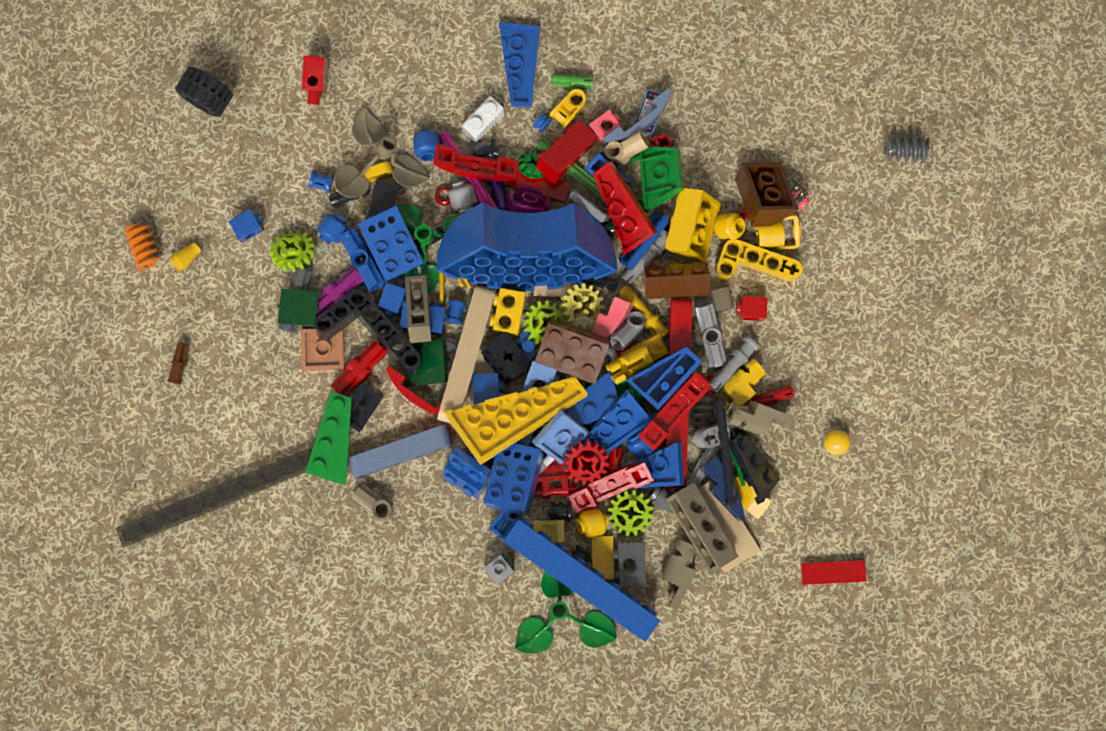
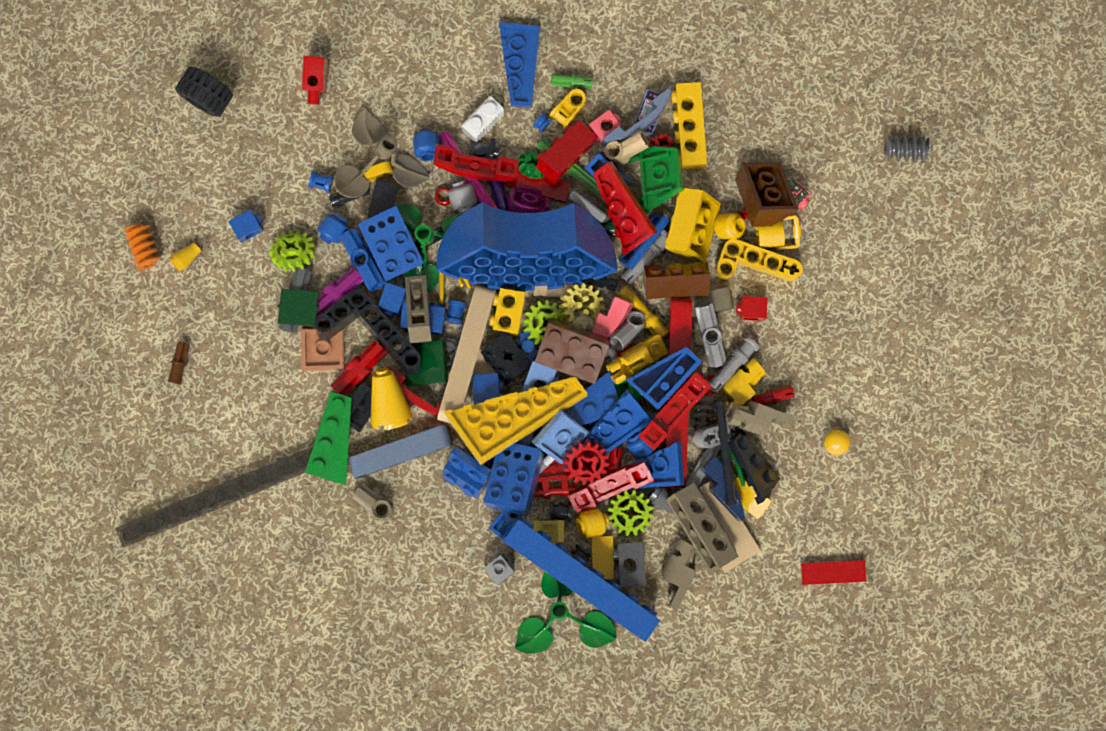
(388, 401): none -> yellow cone
(692, 94): none -> yellow brick

